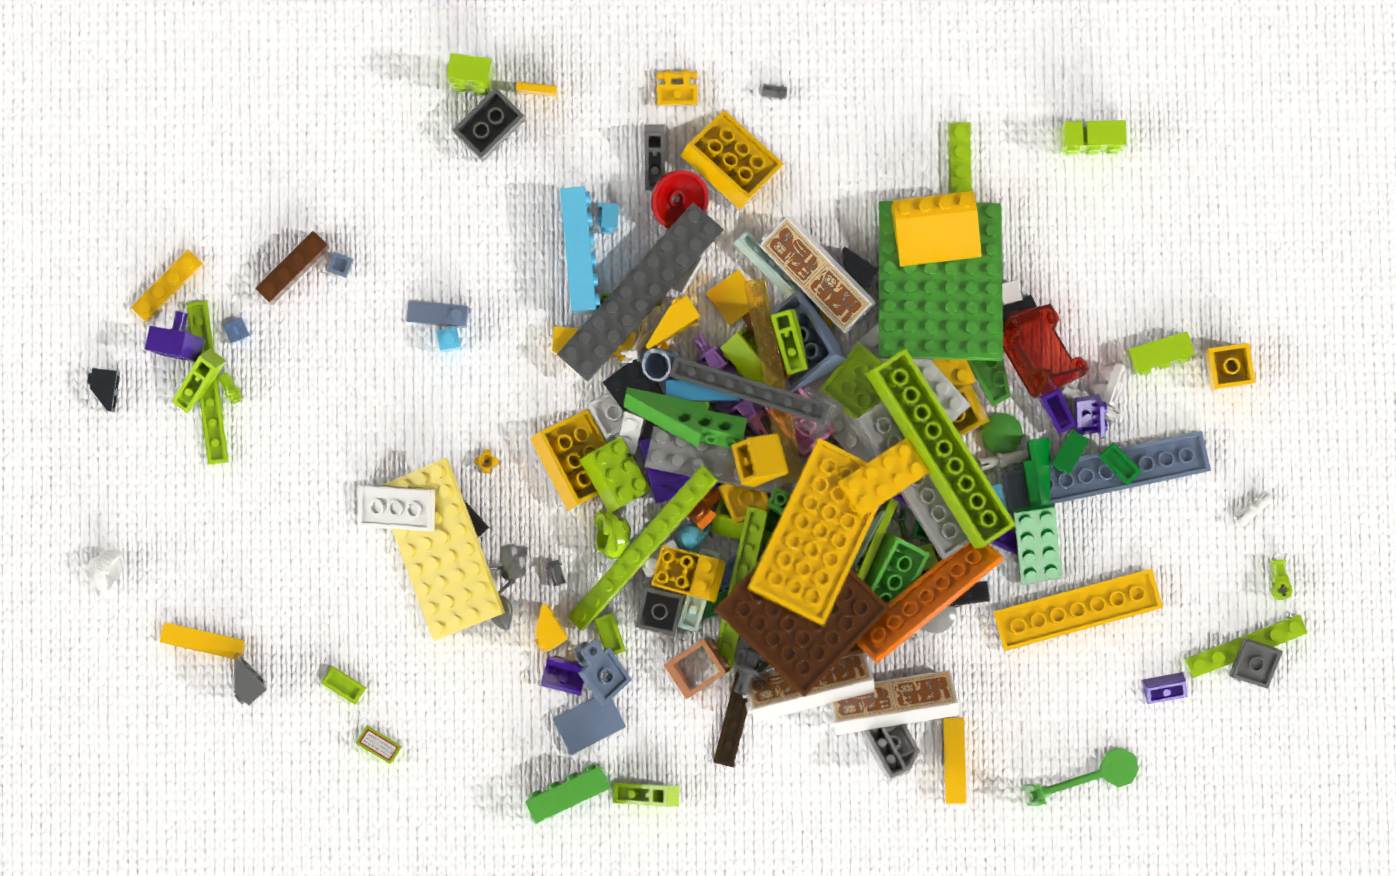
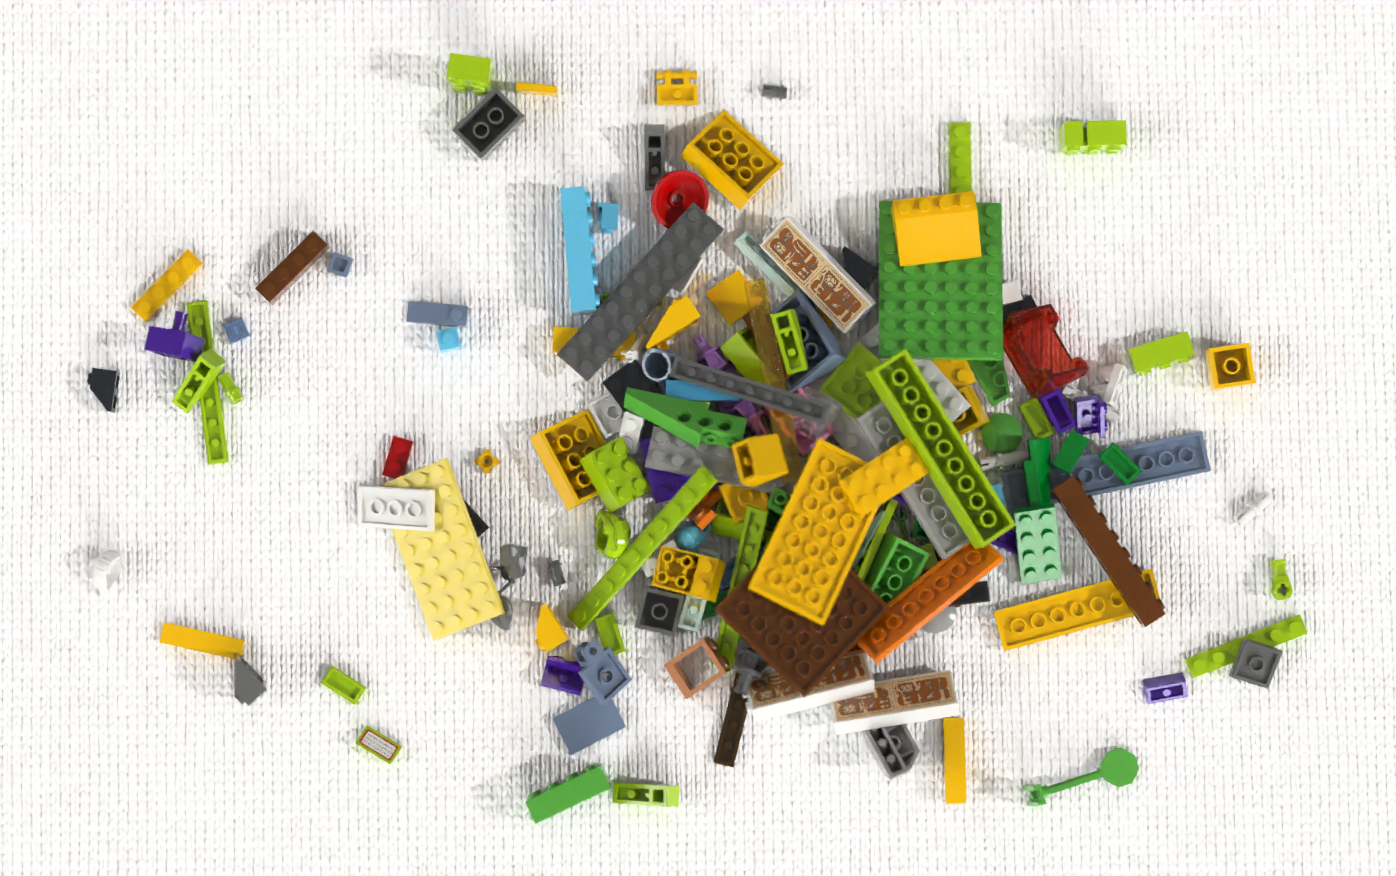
(397, 457): none -> red plate
(1035, 419): none -> lime tile
(1108, 551): none -> reddish brown brick

